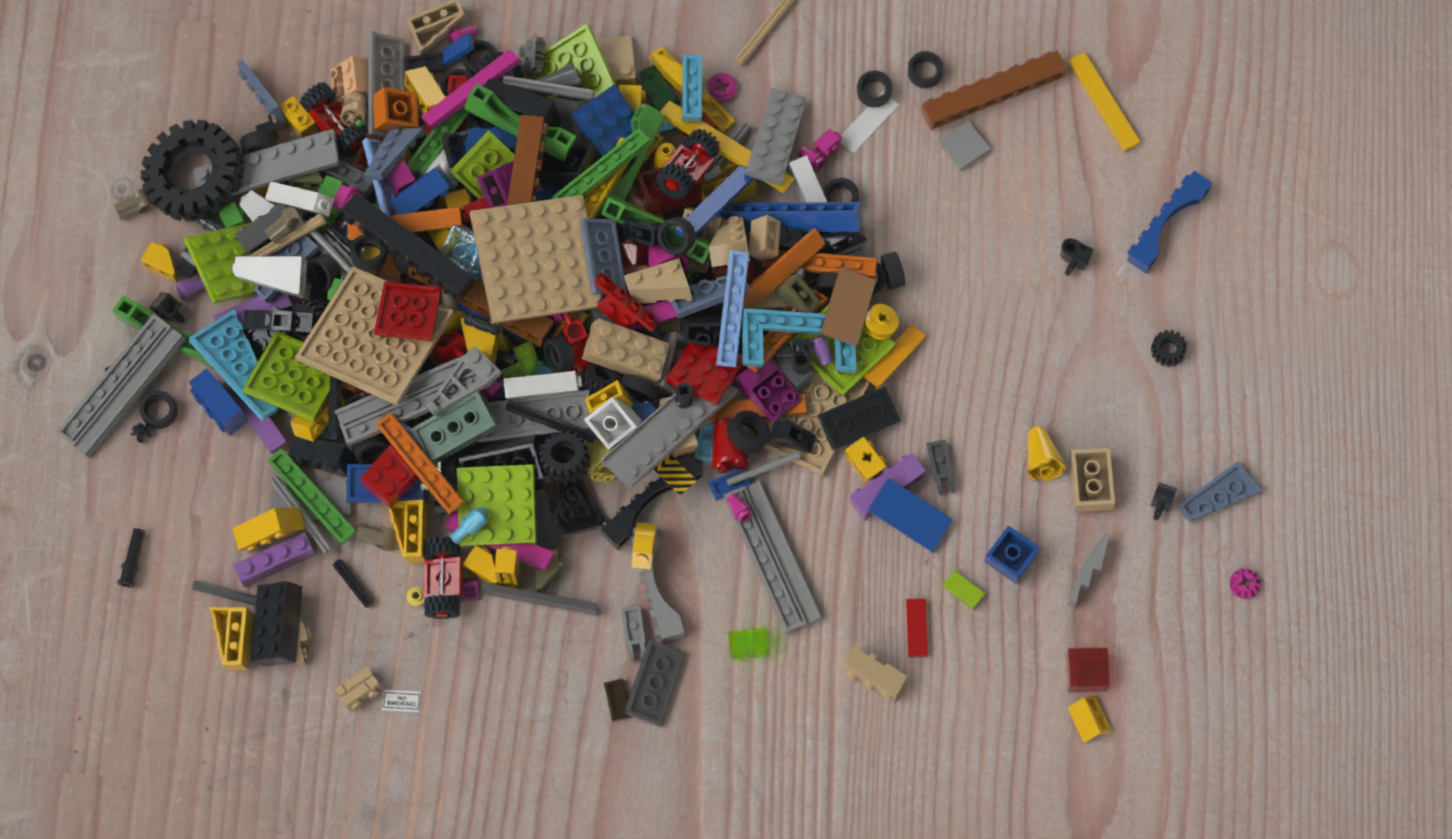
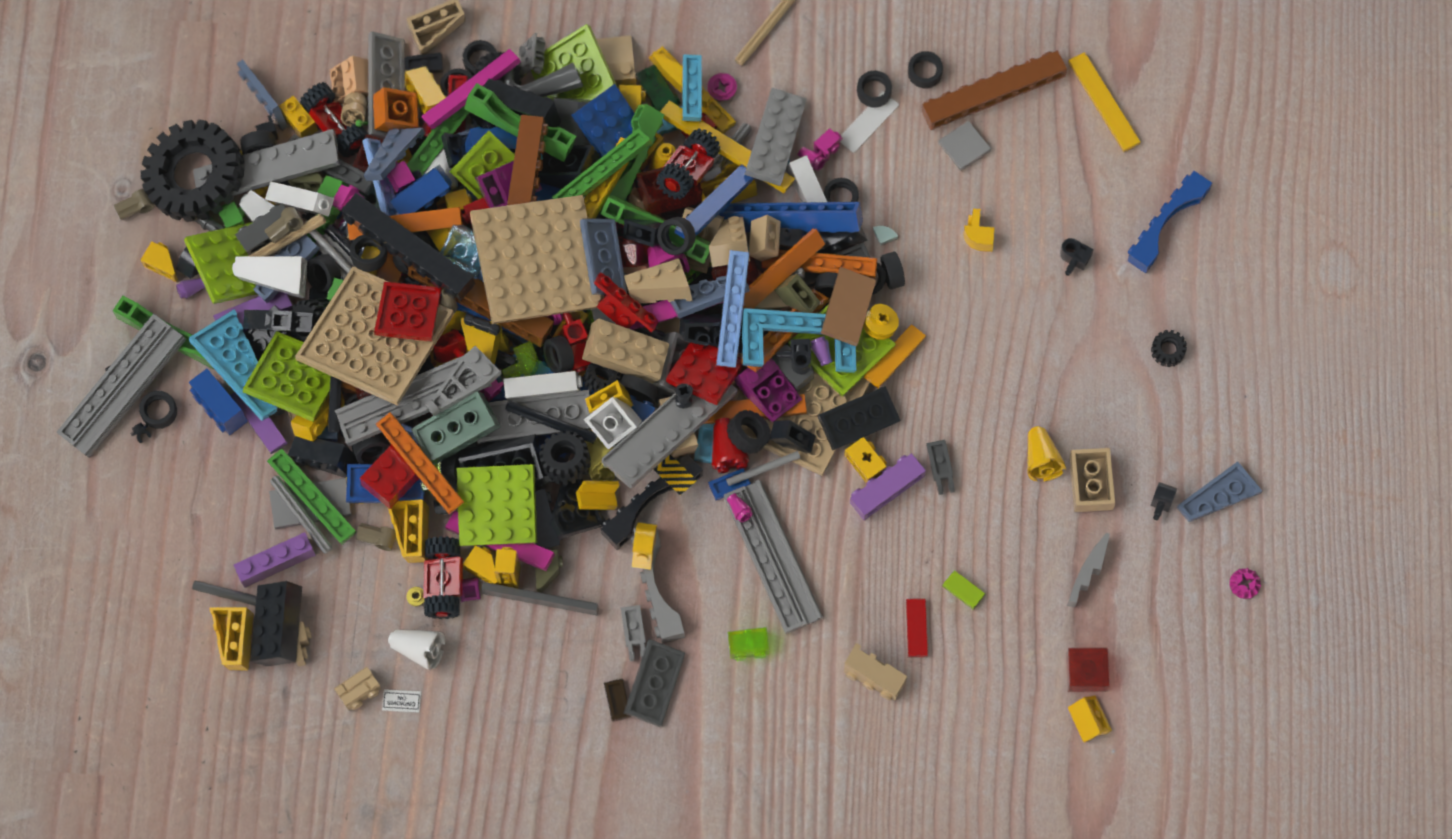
(130, 566): black pin -> none
(167, 307): black piece -> none
(268, 528): yellow wedge -> none
(353, 583): black axle -> none
(419, 646): none -> white cone
(457, 33): dark pink cone -> none
(457, 49): blue tile -> none
(470, 524): medium azure arm -> none
(549, 88): light grey axle -> none
(597, 495): none -> yellow panel
(884, 234): none -> light aqua tile
(909, 515): blue tile -> none
(976, 236): none -> yellow brick
(1012, 554): blue brick -> none

